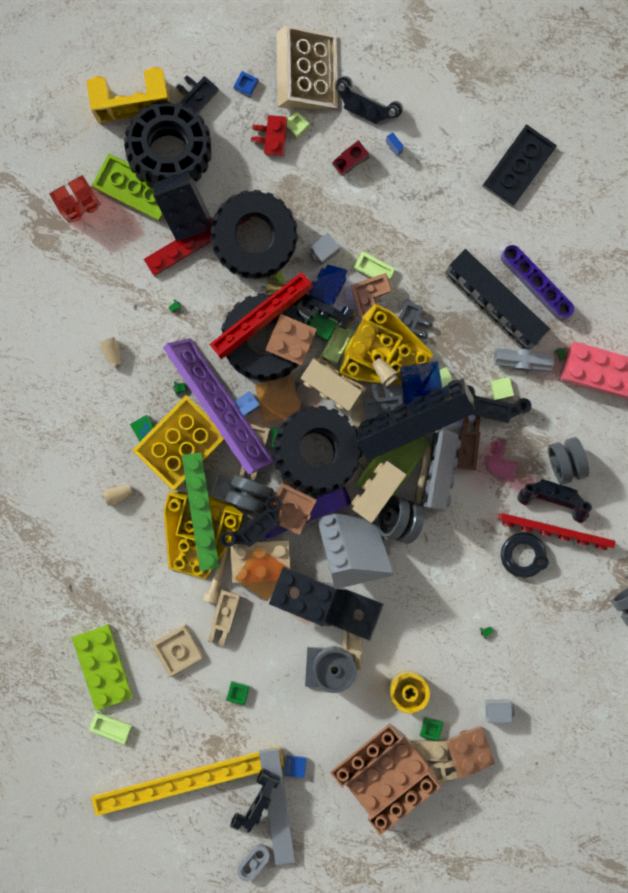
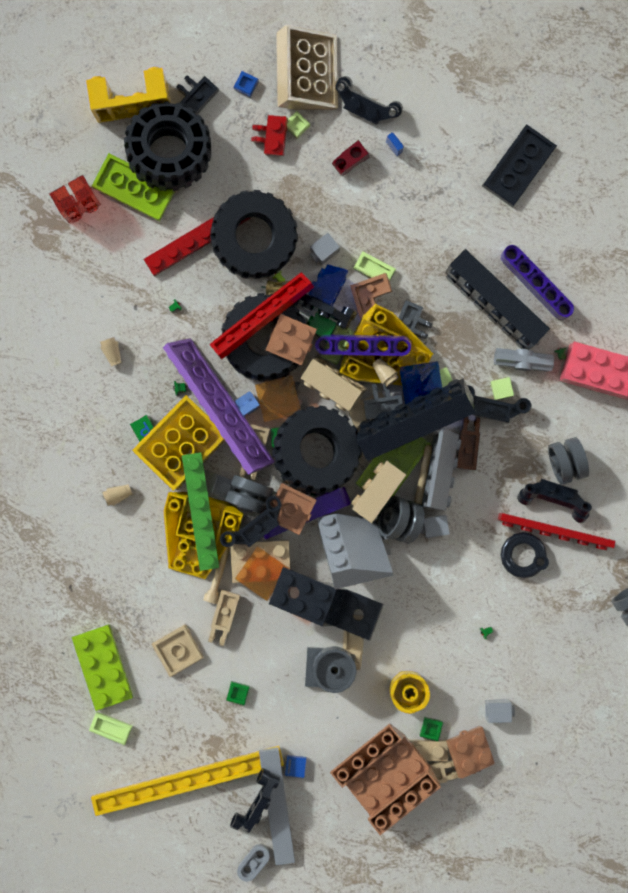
(182, 206): black brick -> none
(354, 348): none -> dark purple beam
(435, 526): none -> light grey brick
(496, 465): clear pink brick -> none

